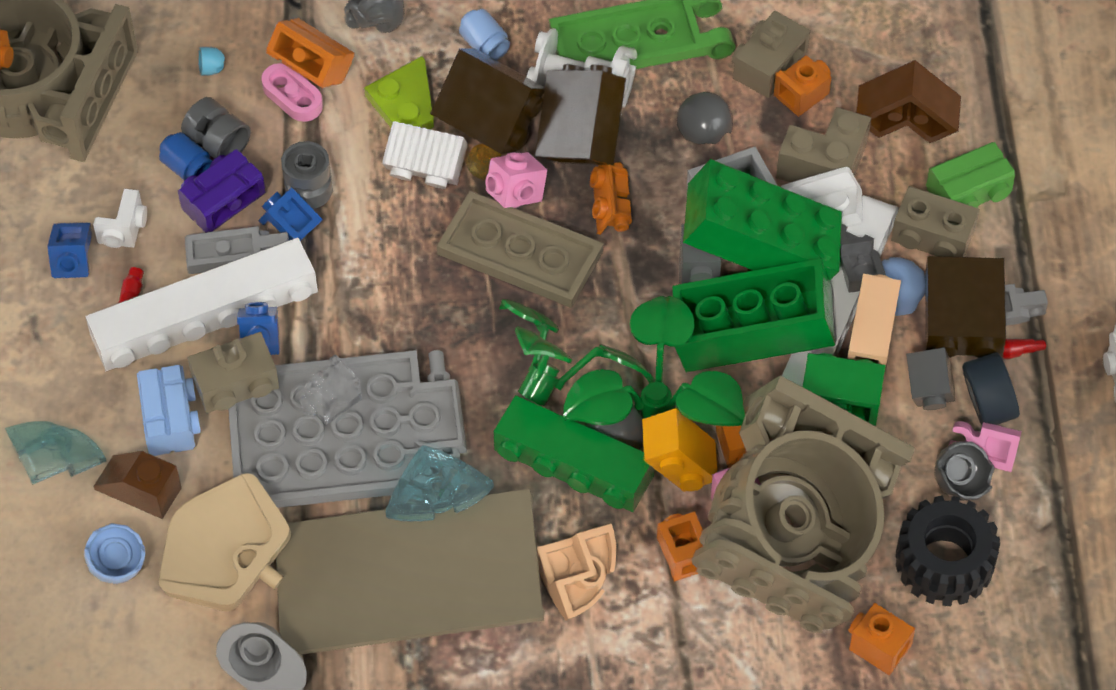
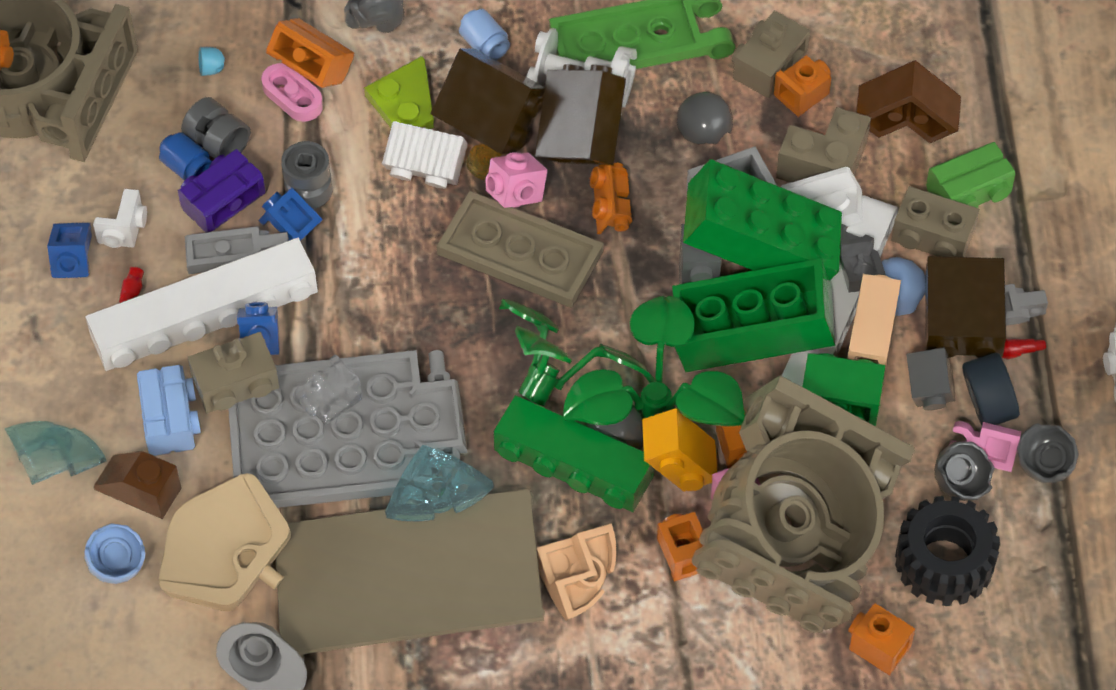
(1047, 453): none -> dark grey hair

